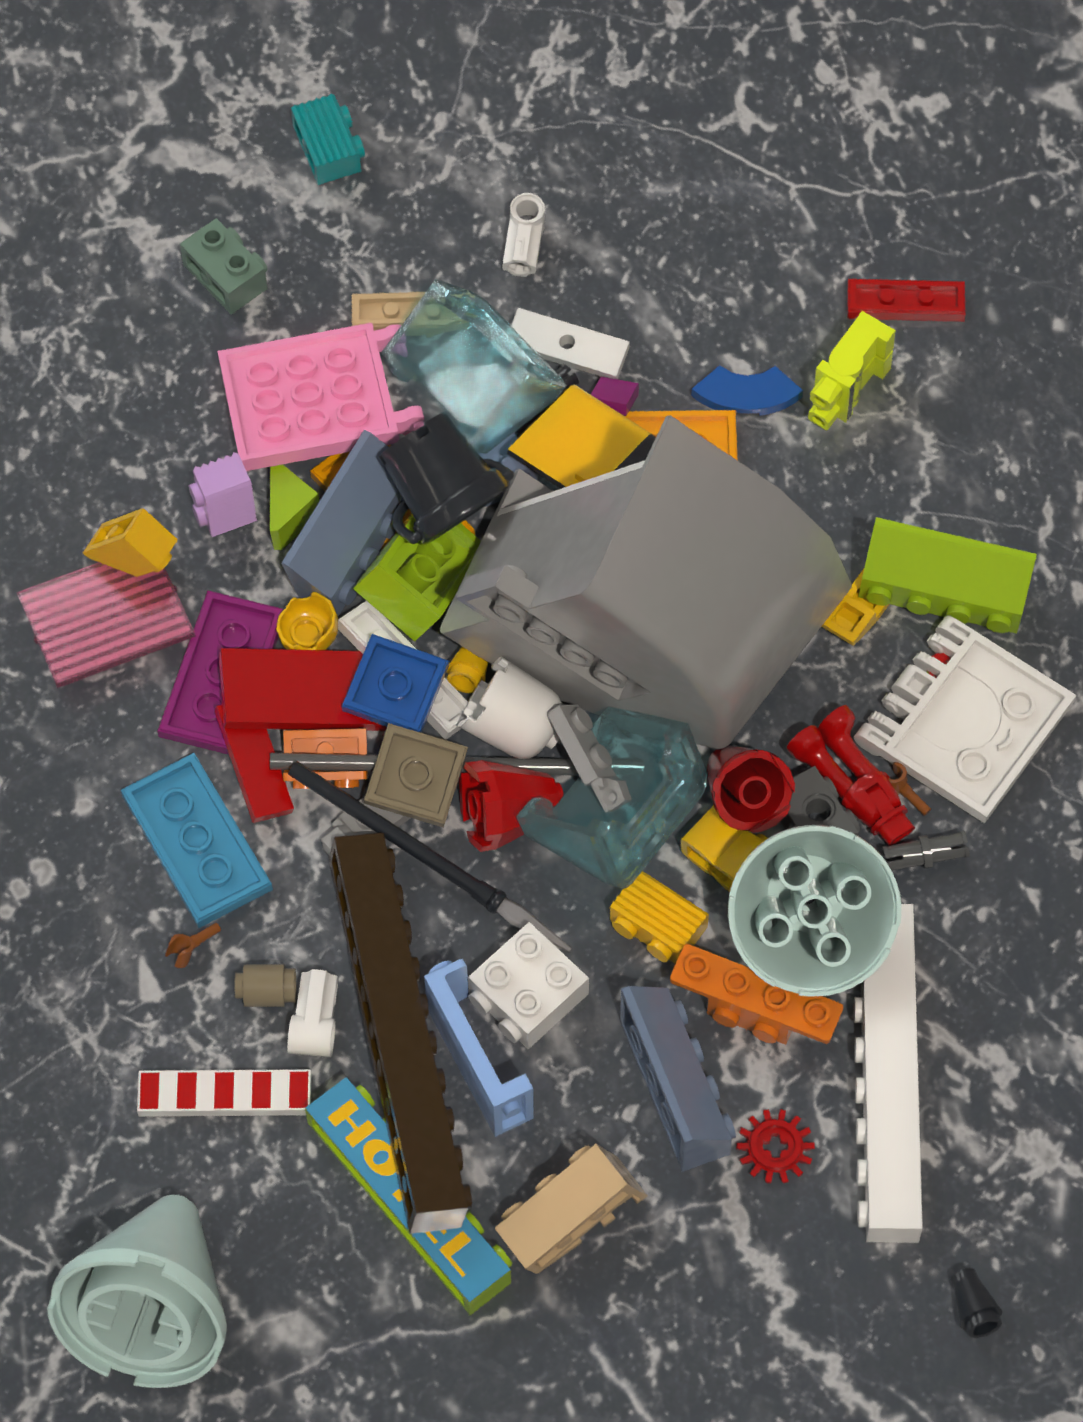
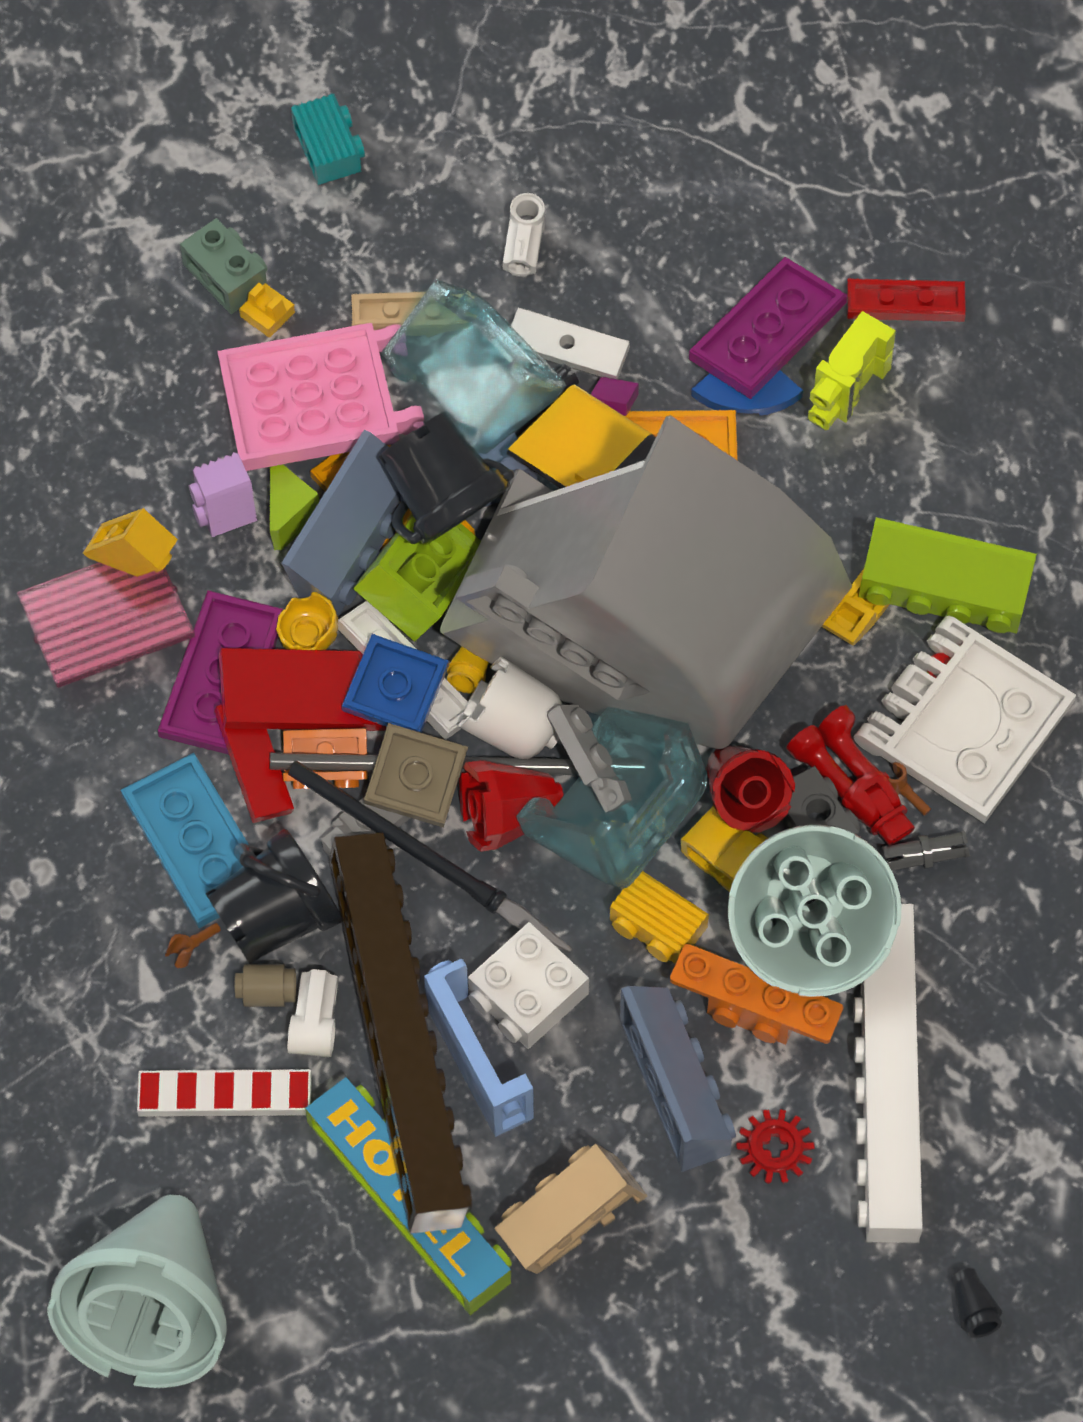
(266, 309): none -> yellow tile
(273, 897): none -> black piece
(767, 327): none -> magenta tile

